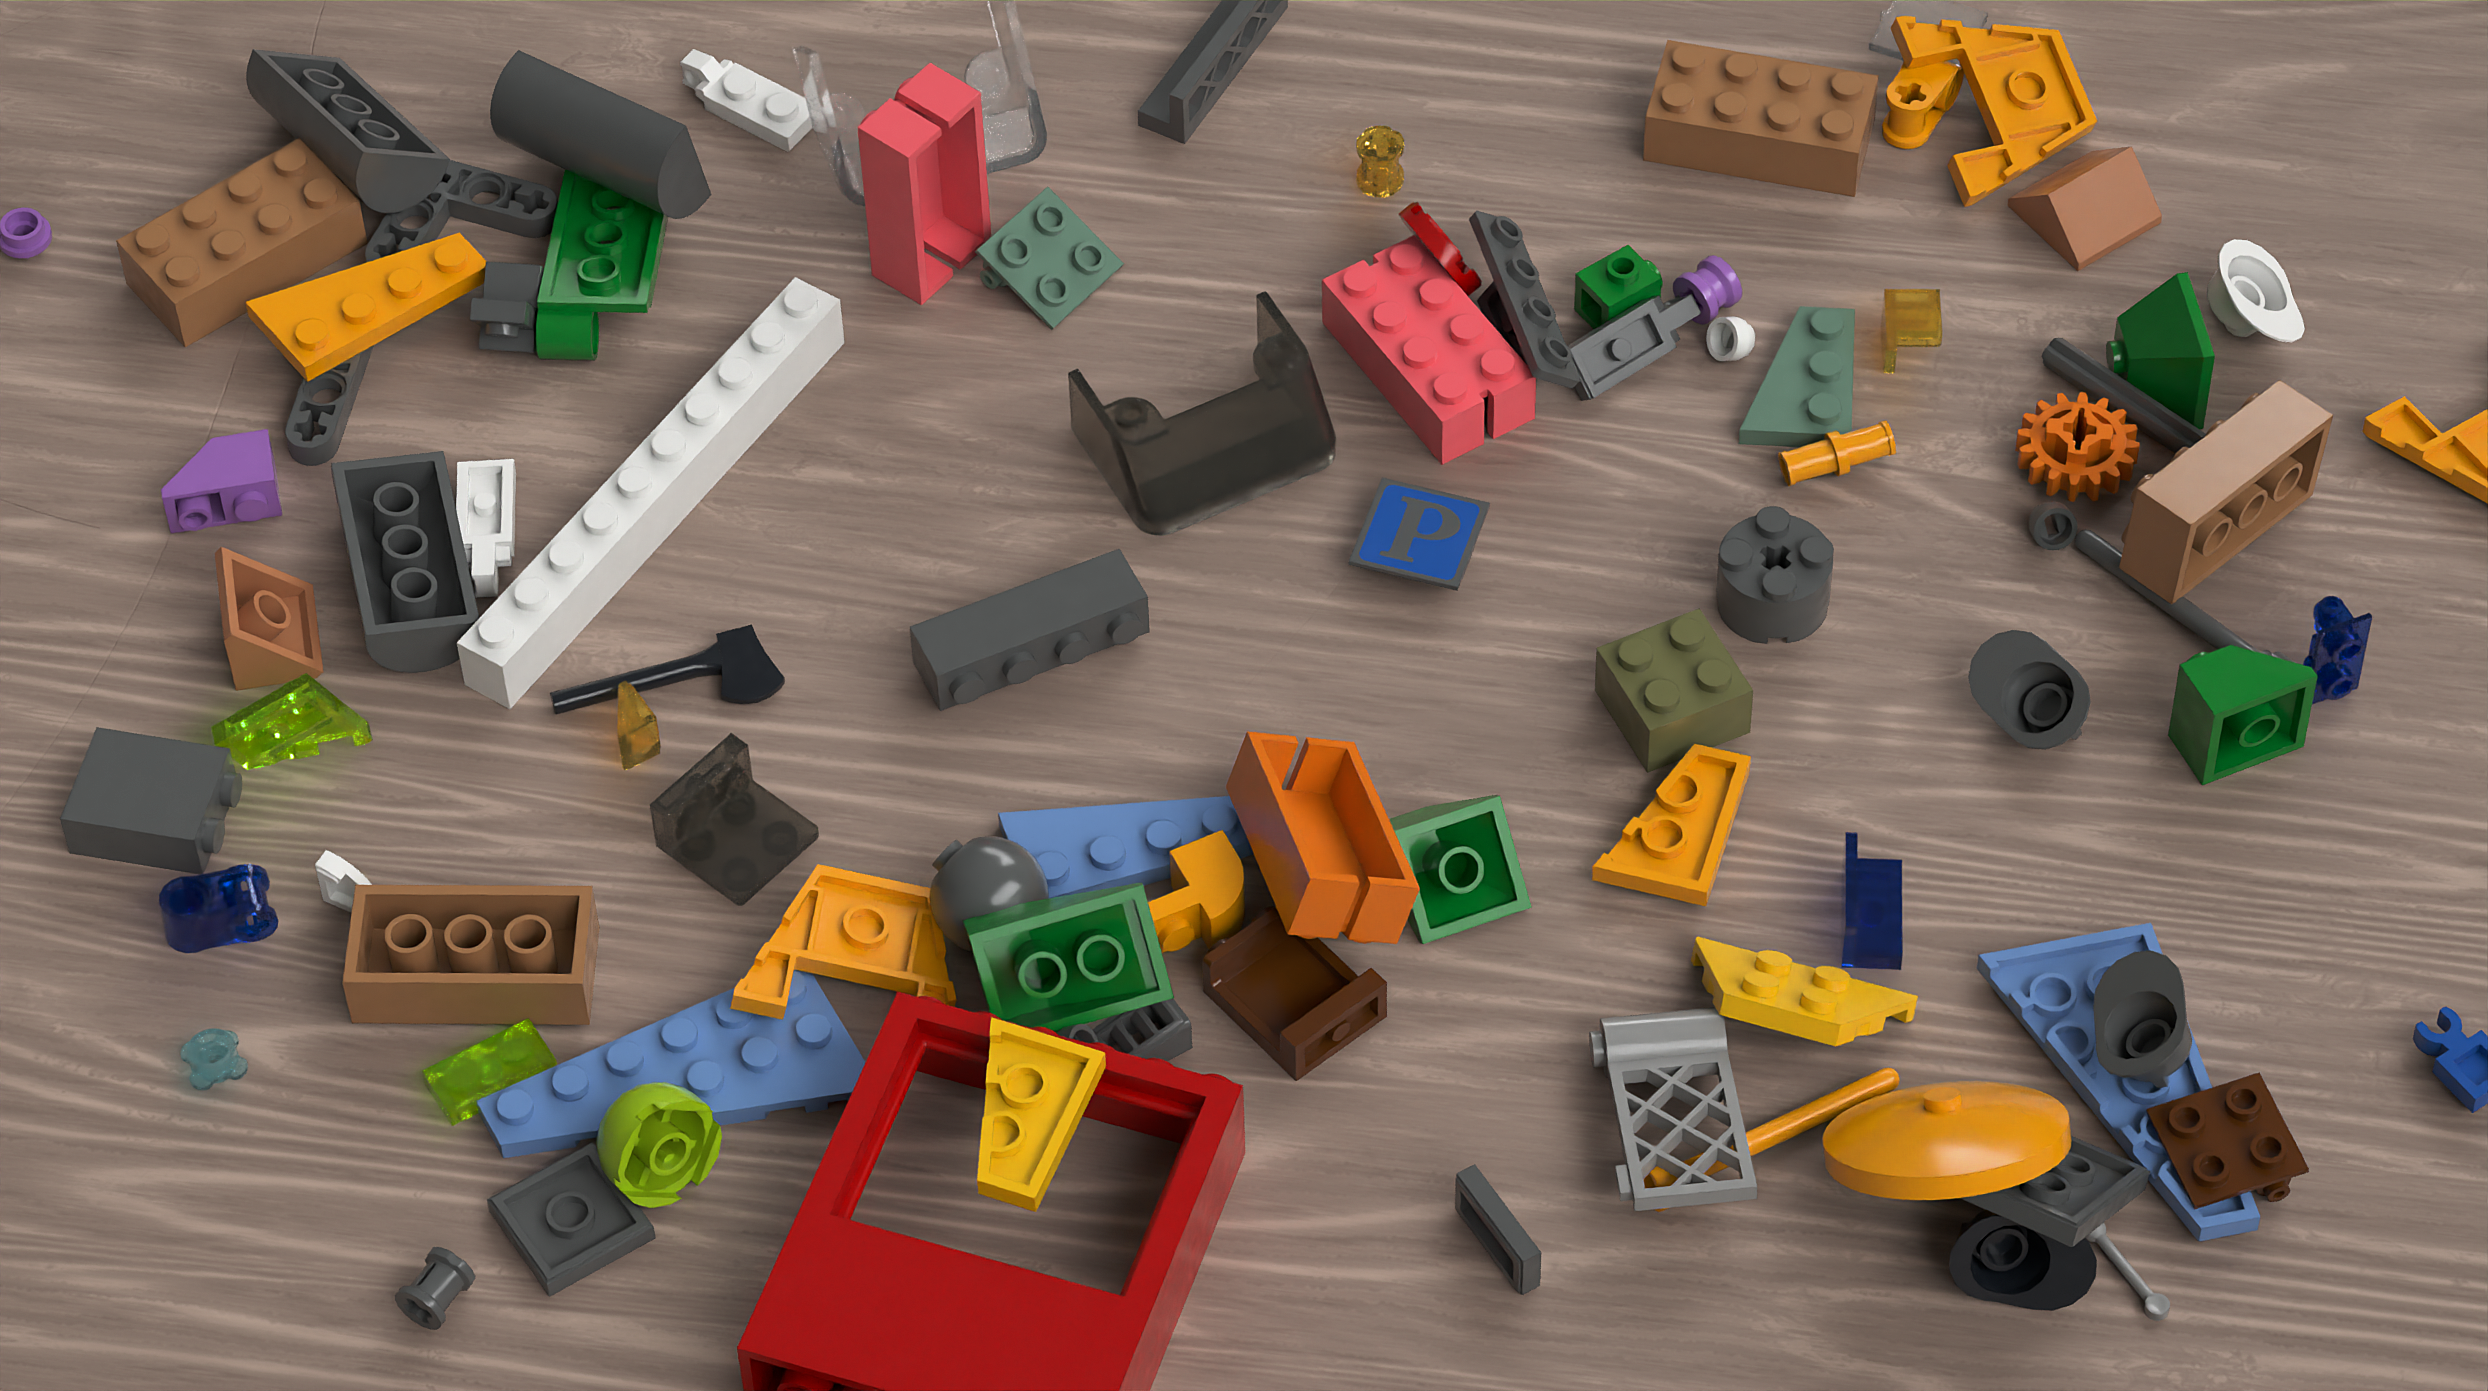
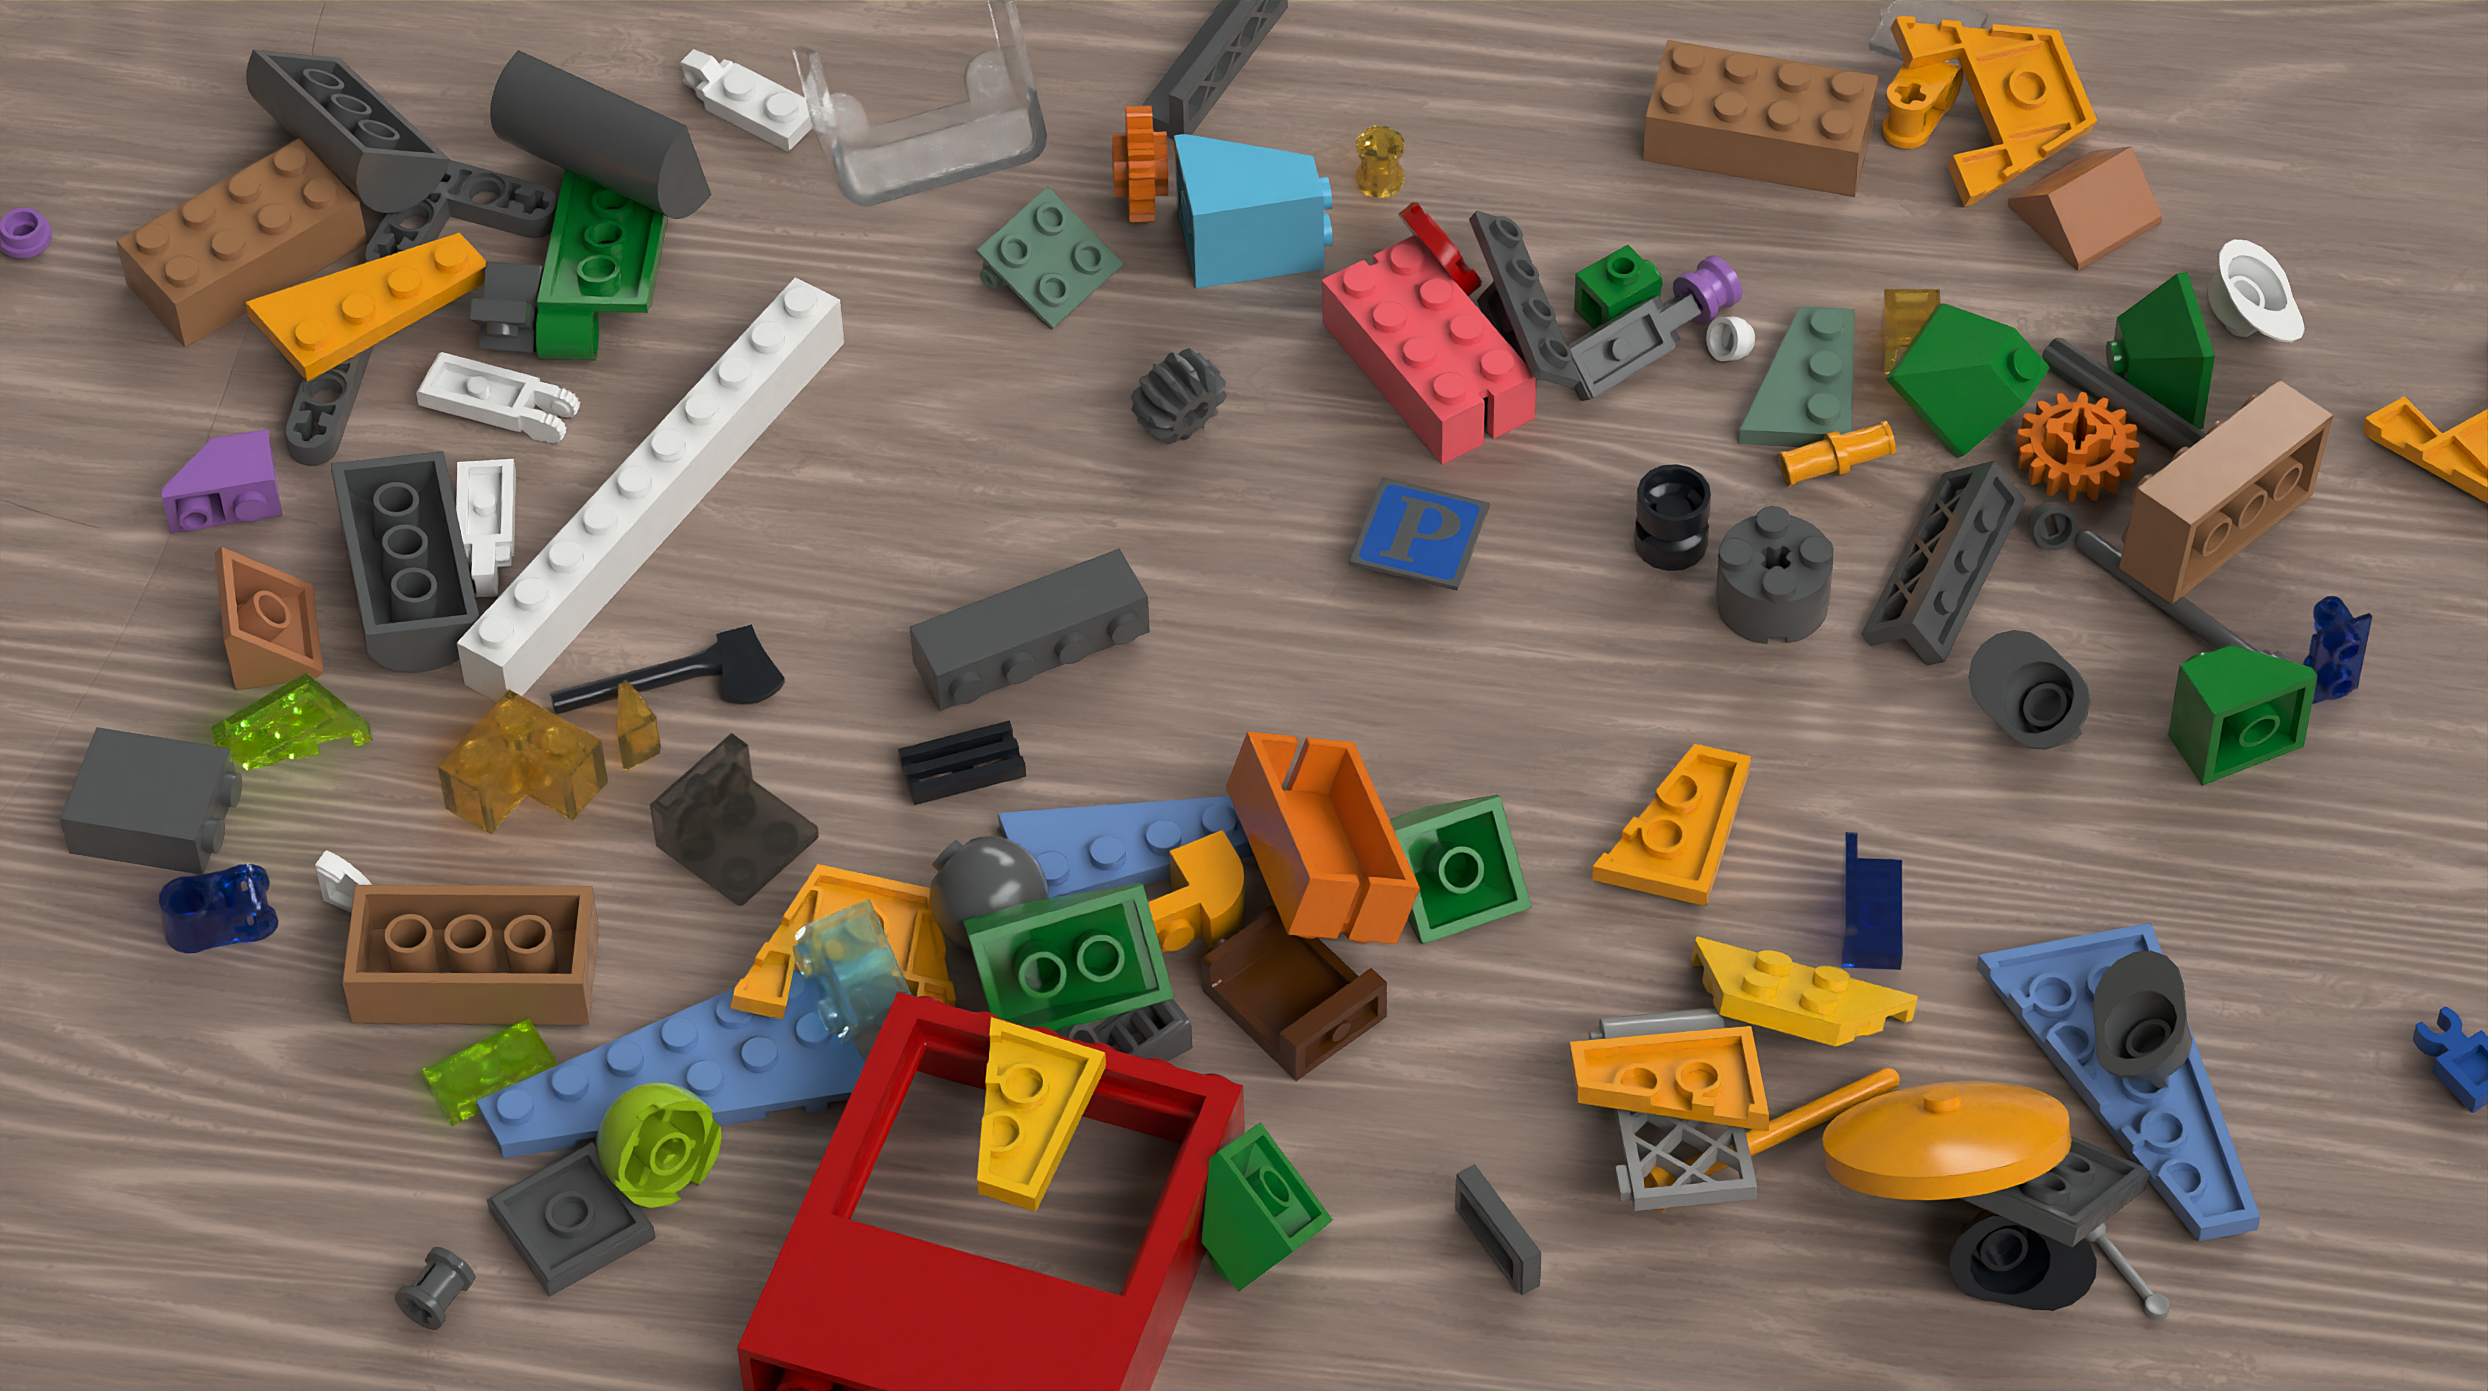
(212, 1045): clear light blue plate -> none
(497, 397): none -> white hinge
(521, 754): none -> clear yellow brick
(851, 970): none -> clear light blue brick
(925, 182): coral piece -> none
(959, 755): none -> black tile
(1140, 164): none -> orange gear
(1178, 396): none -> dark grey gear
(1216, 452): clear smoke windscreen -> none
(1249, 210): none -> medium azure slope
(1256, 1208): none -> green slope
(1672, 517): none -> black wheel
(1673, 689): olive brick -> none
(1676, 1075): none -> light orange wing
(1953, 561): none -> dark grey fence
(1966, 375): none -> green slope
(2229, 1142): reddish brown hinge -> none

